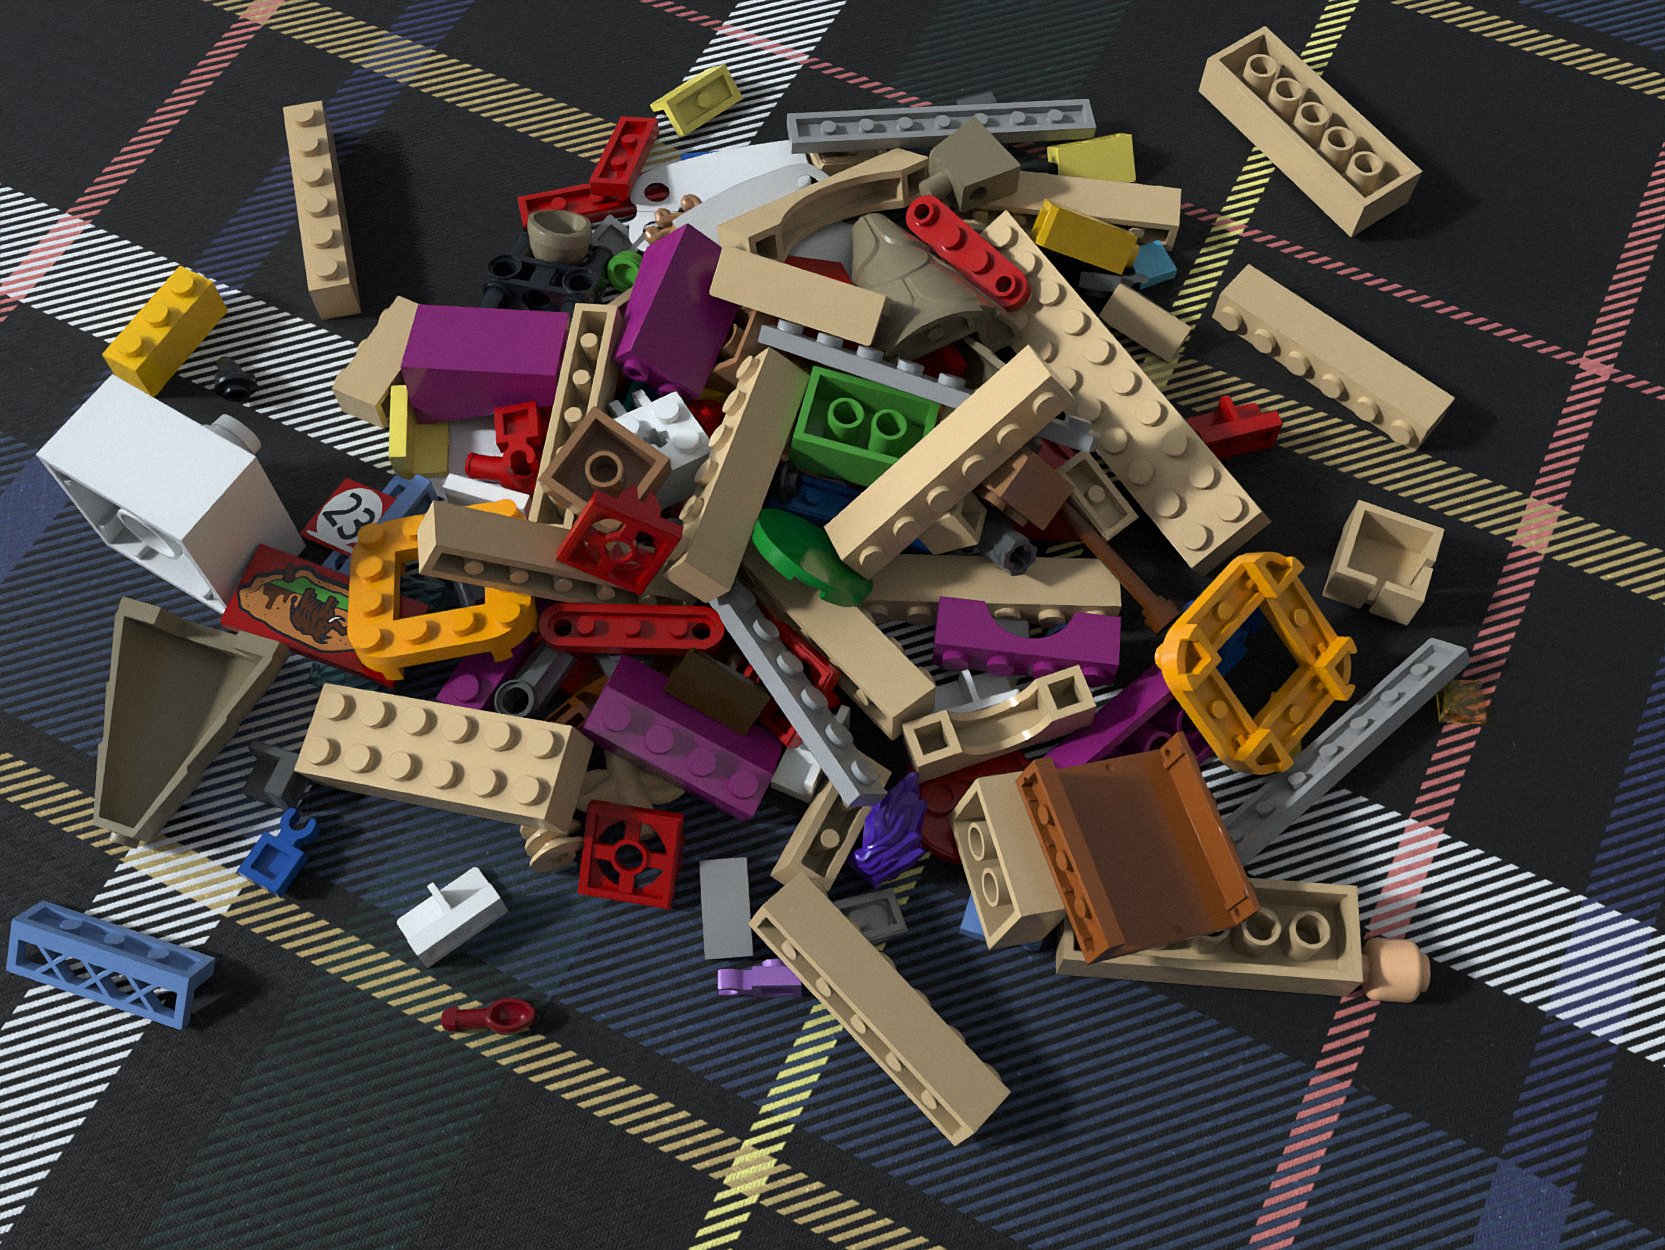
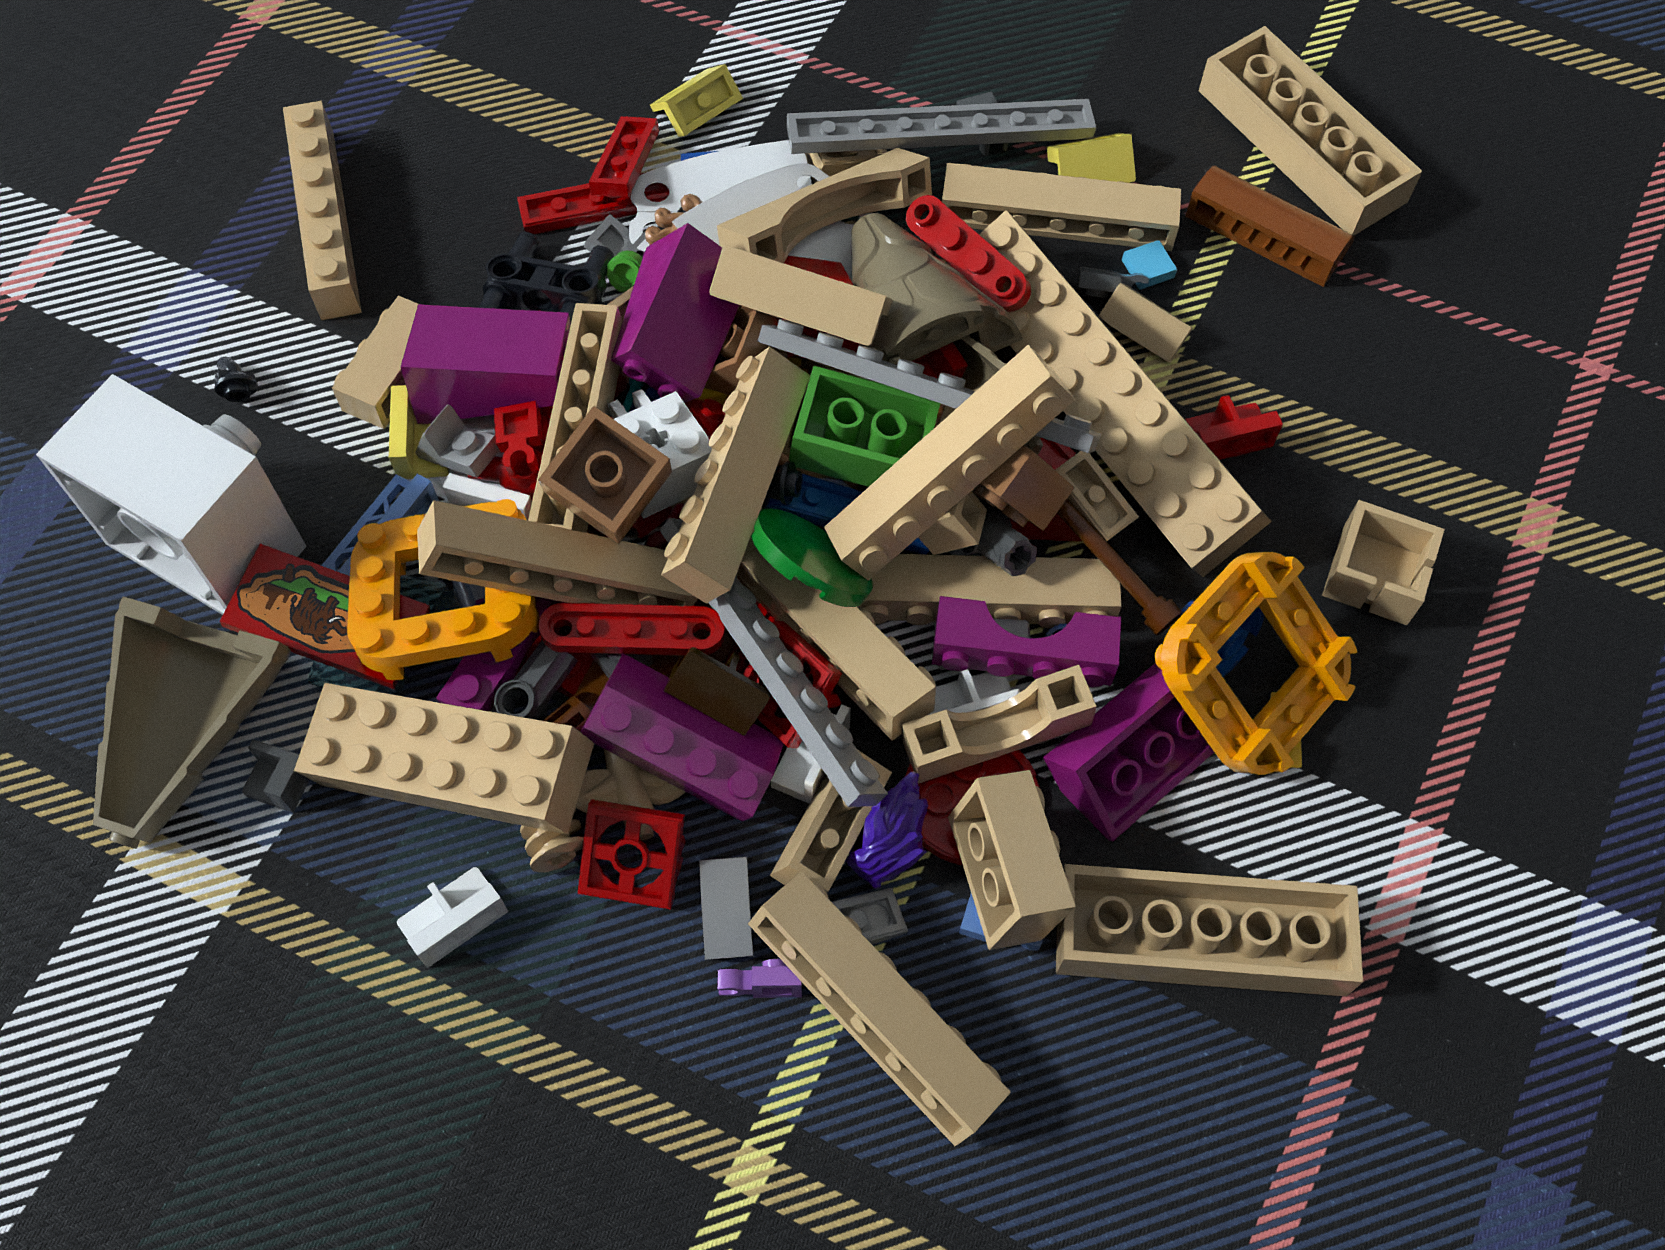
(111, 947): medium blue fence -> none
(166, 331): yellow brick -> none
(278, 860): blue plate -> none
(345, 514): sticker -> none
(456, 445): none -> light grey slope
(503, 1017): dark red piece -> none
(559, 236): dark tan hat -> none
(612, 564): red piece -> none
(970, 168): dark tan torso -> none
(1084, 237): yellow slope -> none
(1137, 850): dark orange panel -> none
(1268, 225): none -> dark orange brick
(1332, 357): tan brick -> none
(1343, 746): light grey plate -> none
(1394, 970): light nougat head -> none
(1461, 702): clear yellow slope -> none

